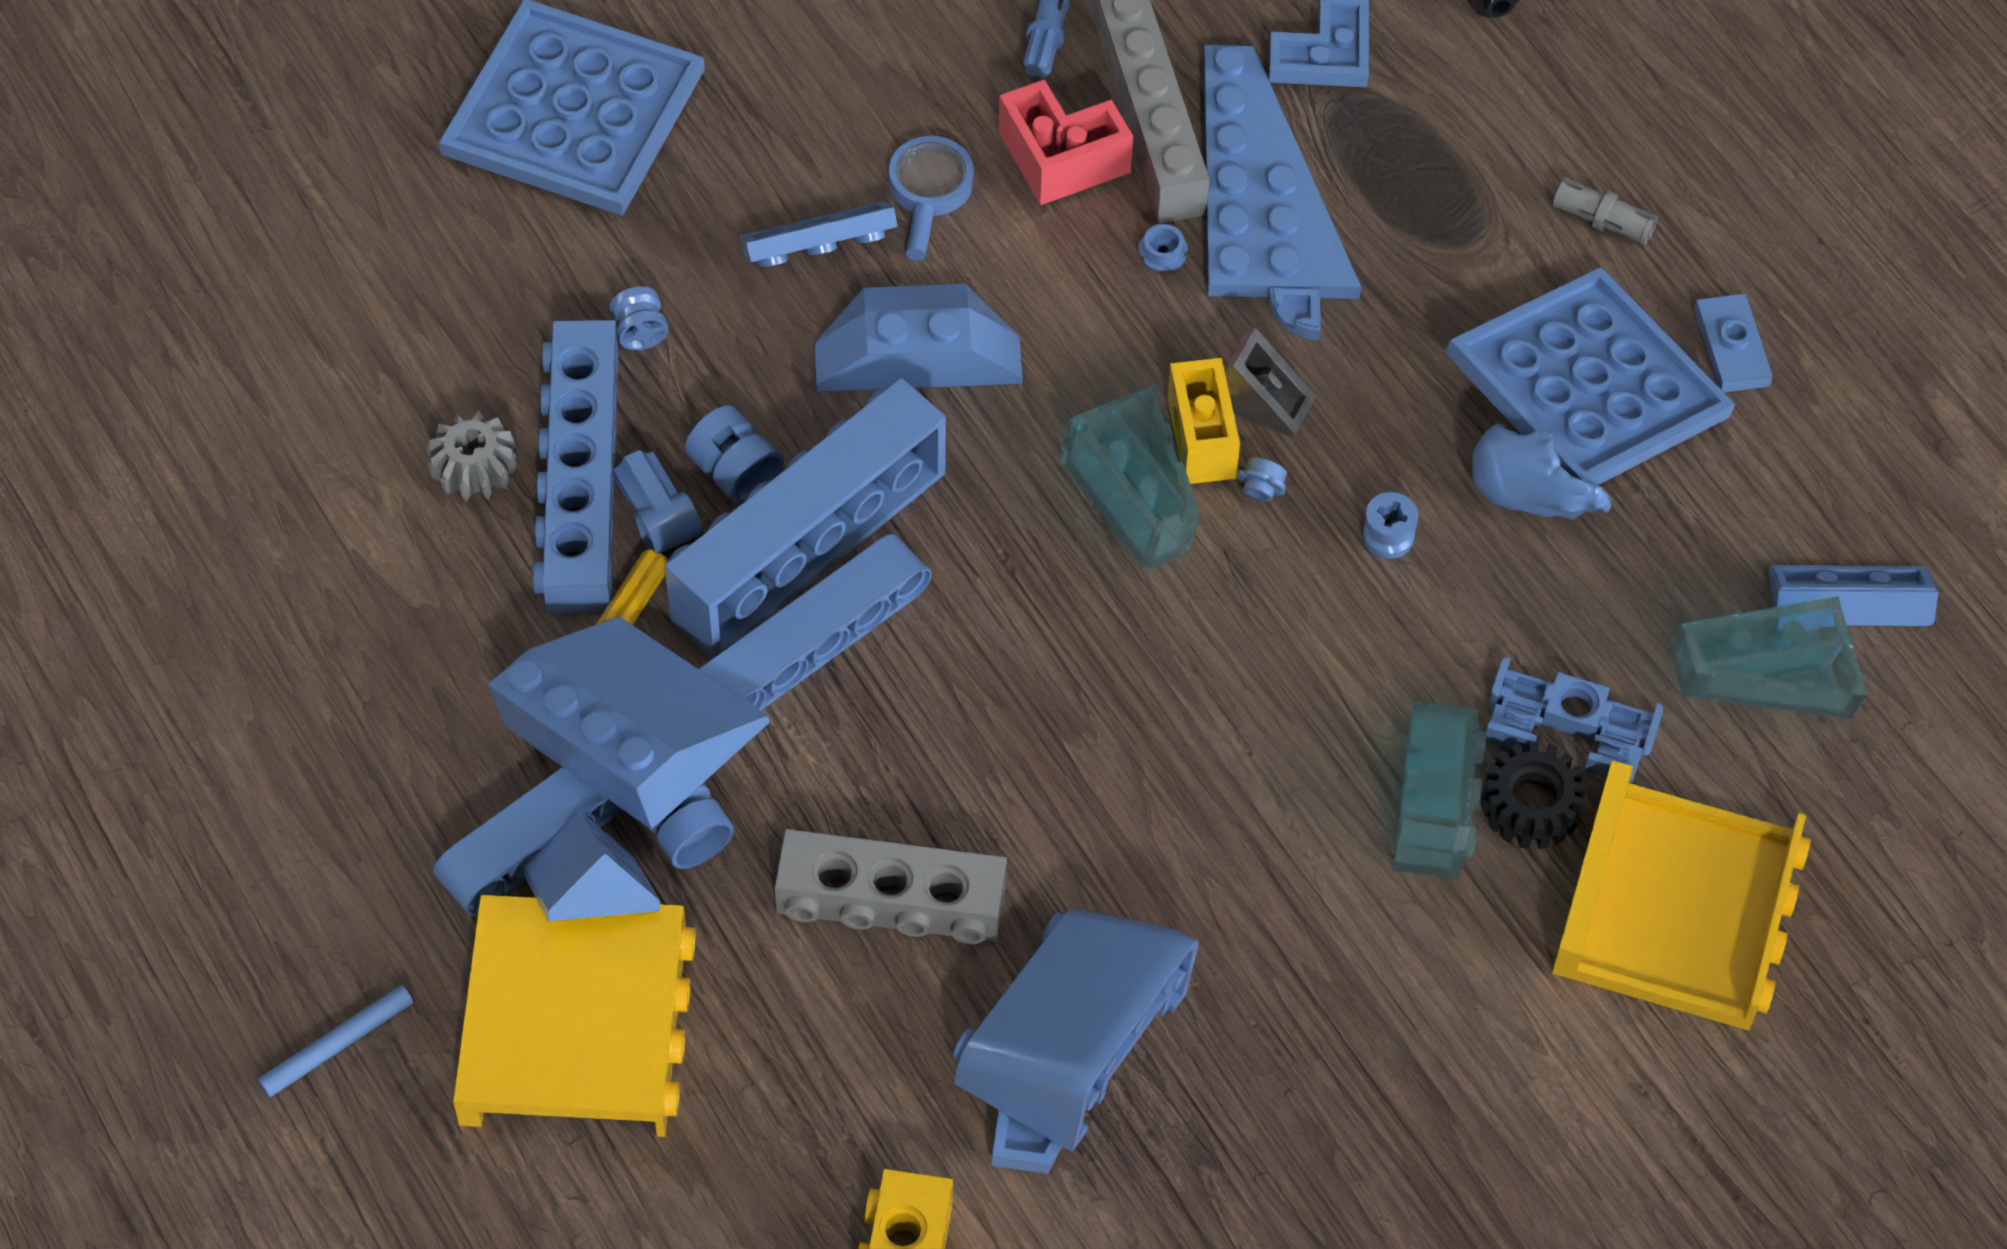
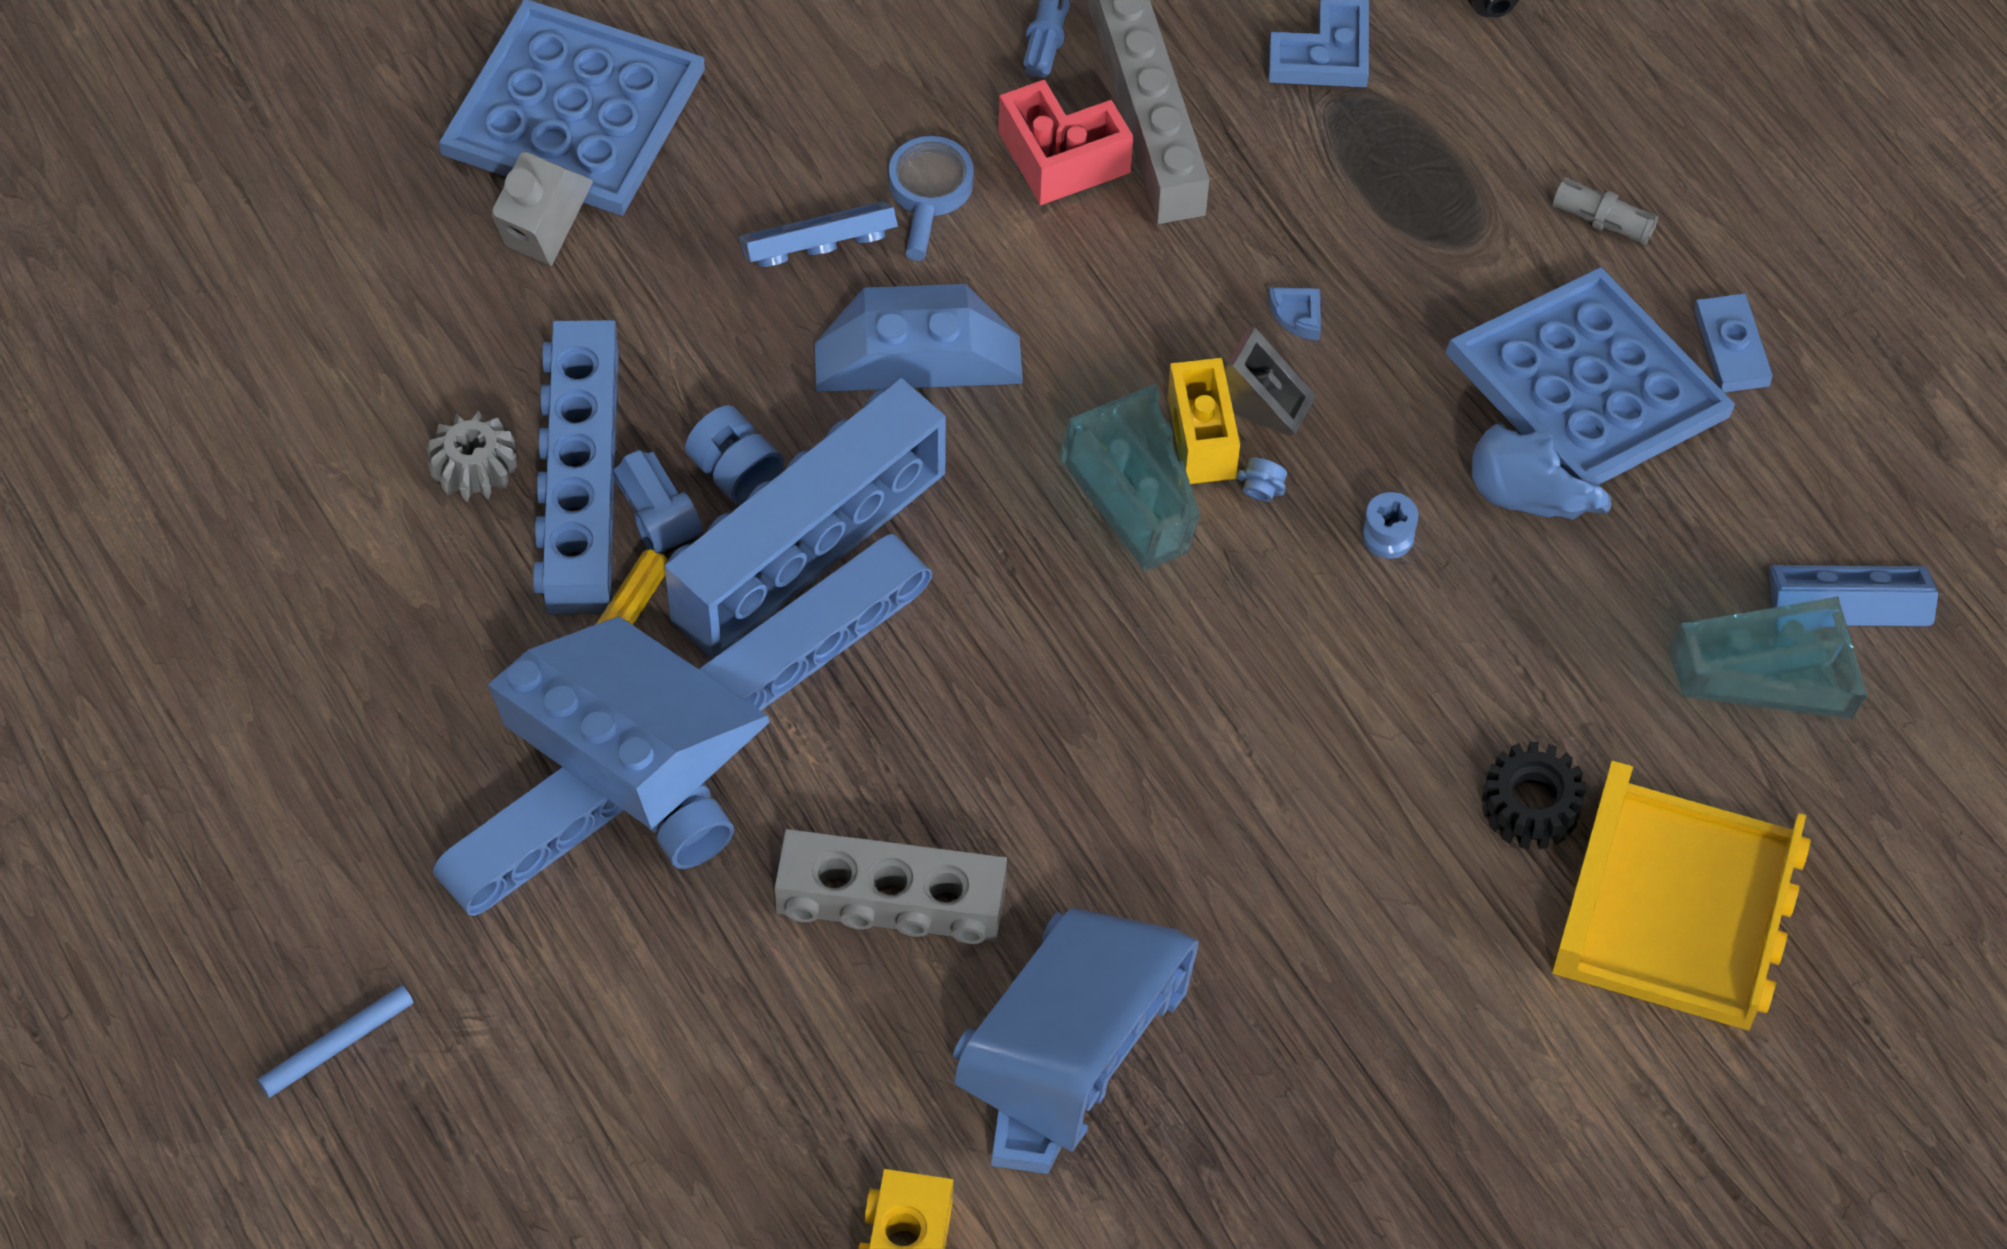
(538, 203): none -> light grey torso
(573, 1014): yellow panel -> none
(587, 875): medium blue slope -> none
(638, 318): medium blue wheel -> none
(1164, 238): medium blue plate -> none
(1262, 201): medium blue wing -> none
(1439, 790): clear light blue wedge -> none
(1528, 702): medium blue piece -> none

